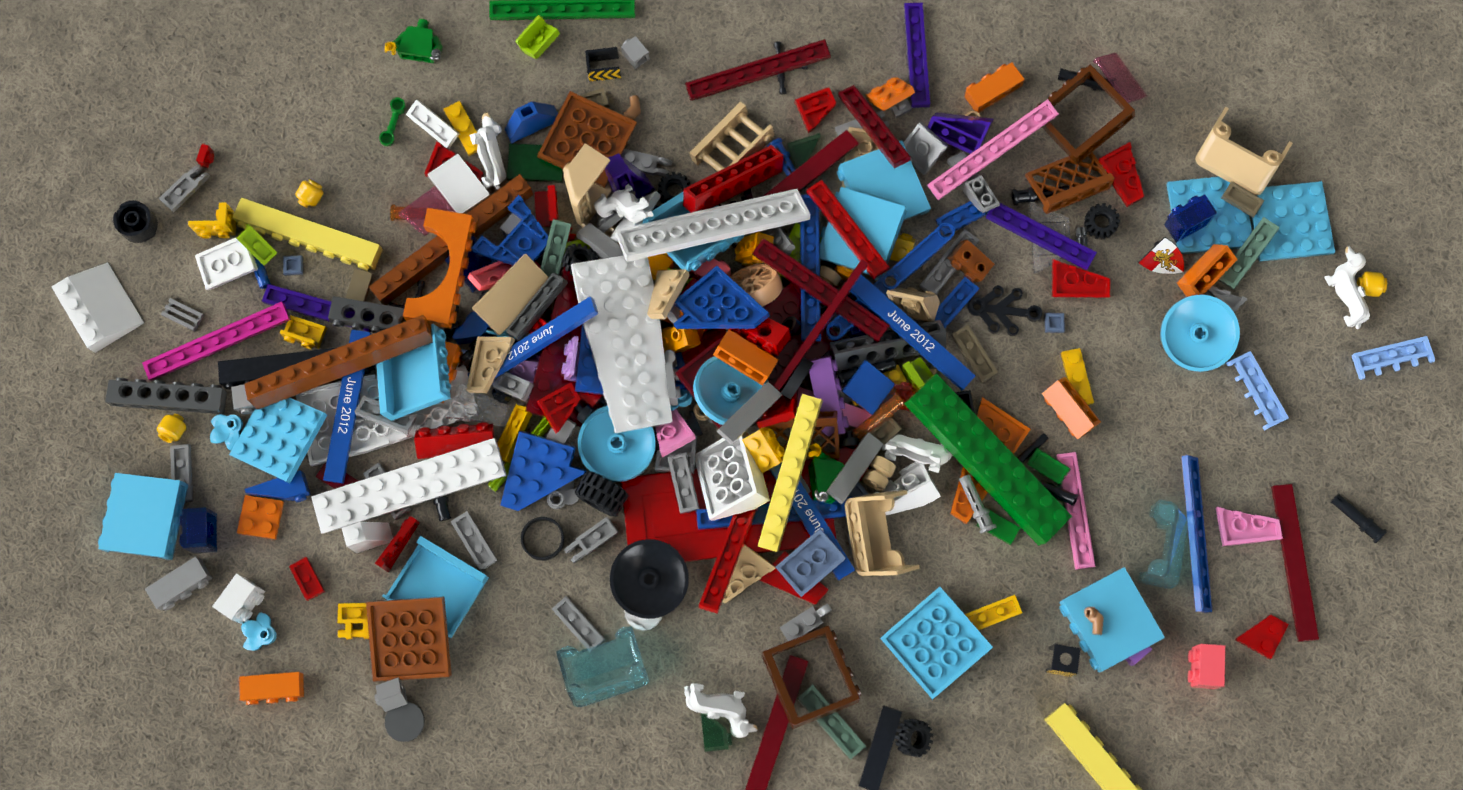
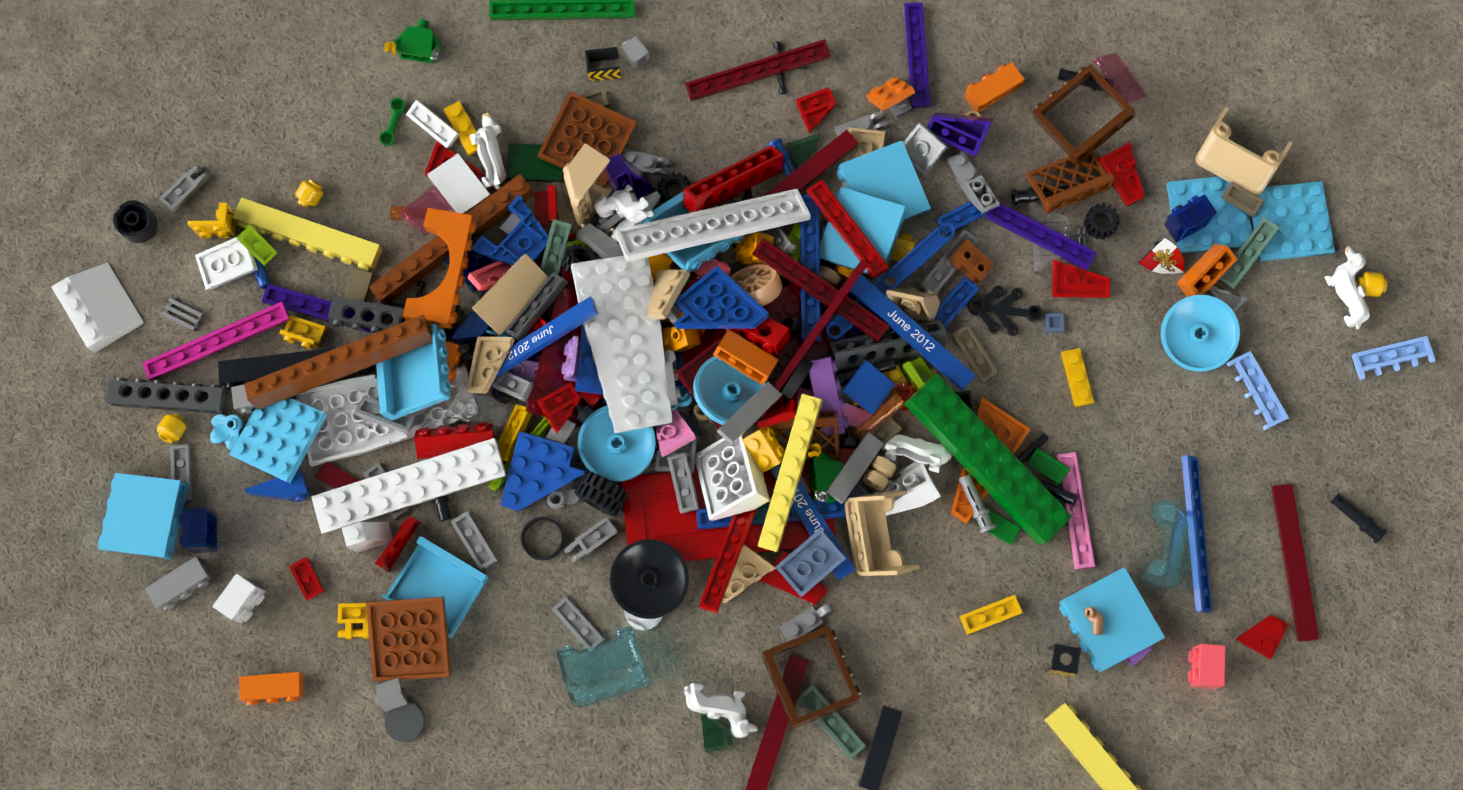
(205, 156): red plate -> none
(255, 632): medium azure plate -> none
(260, 517): orange plate -> none
(293, 265): sand blue tile -> none
(344, 421): blue tile -> none
(529, 120): blue slope -> none
(537, 37): lime bracket -> none
(634, 110): medium nougat arm -> none
(725, 128): tan fence -> none
(874, 126): dark red tile -> none
(922, 741): black tyre -> none
(936, 642): medium azure plate -> none
(993, 149): bright pink tile -> none
(1071, 408): brick -> none
(1244, 528): bright pink wing -> none

